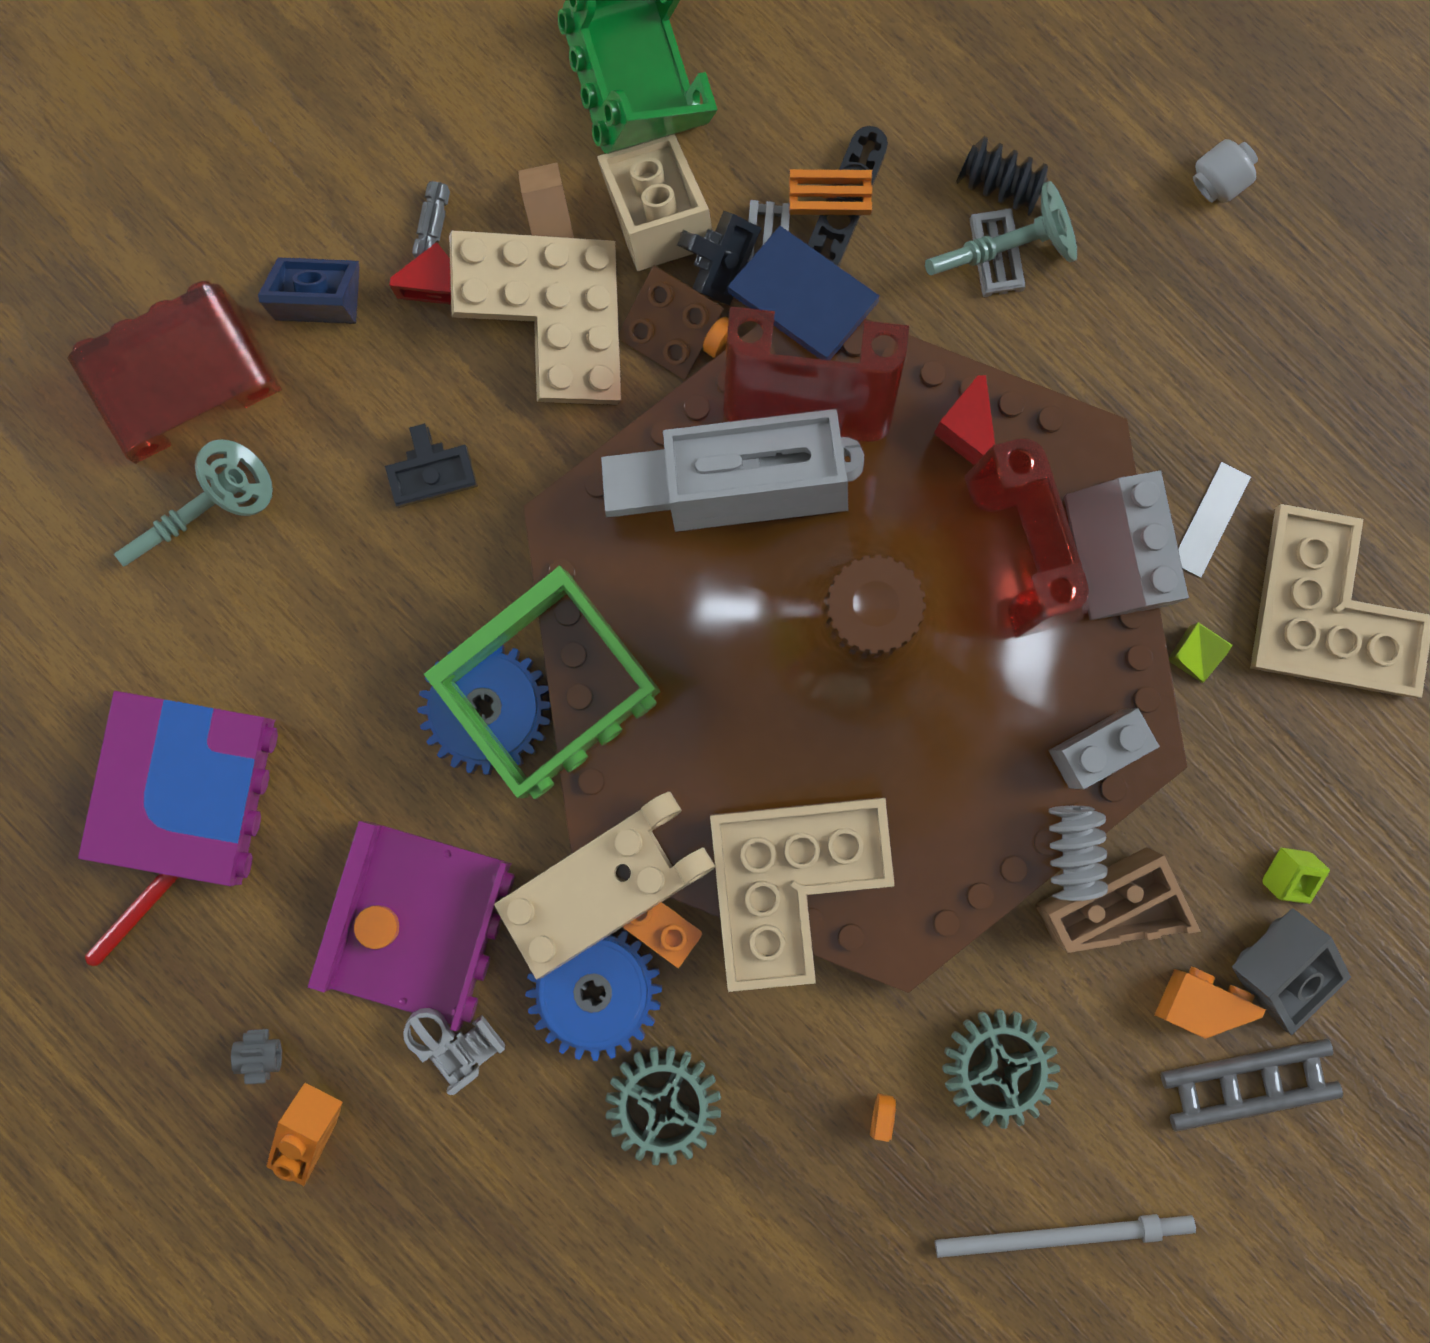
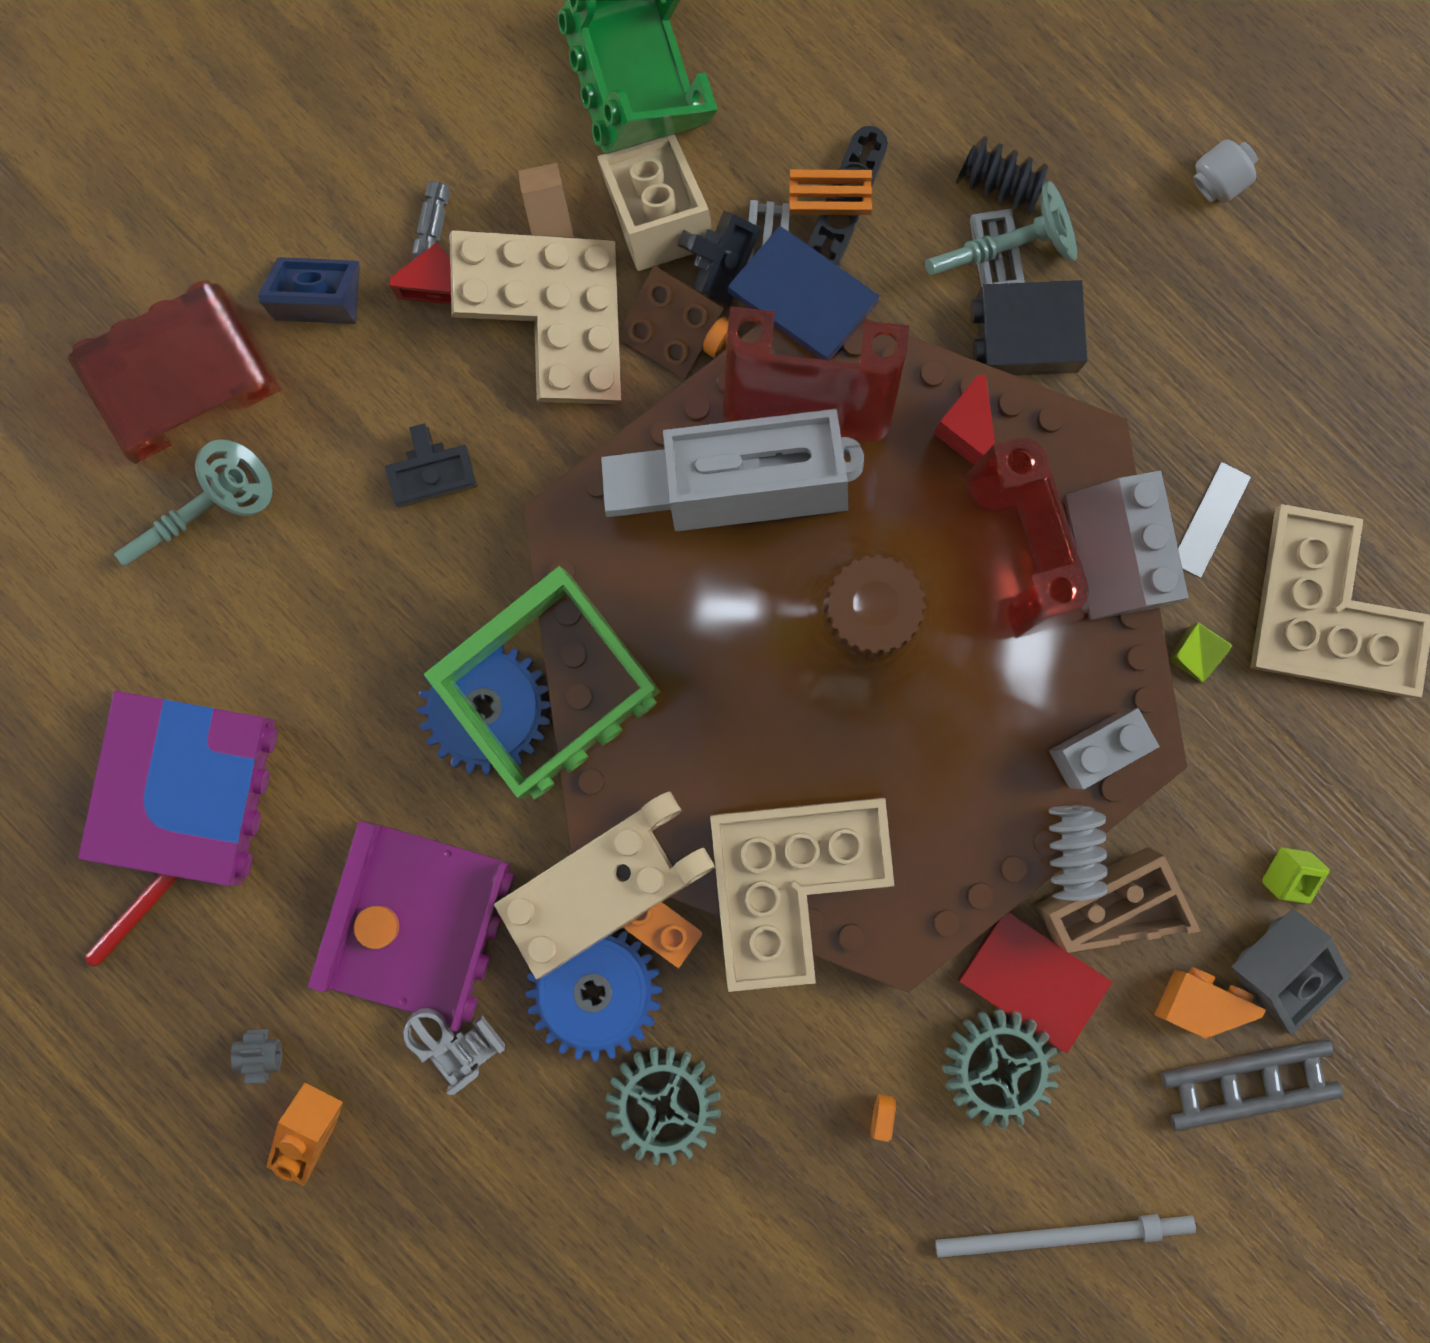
(1030, 327): none -> black brick
(1036, 978): none -> red tile

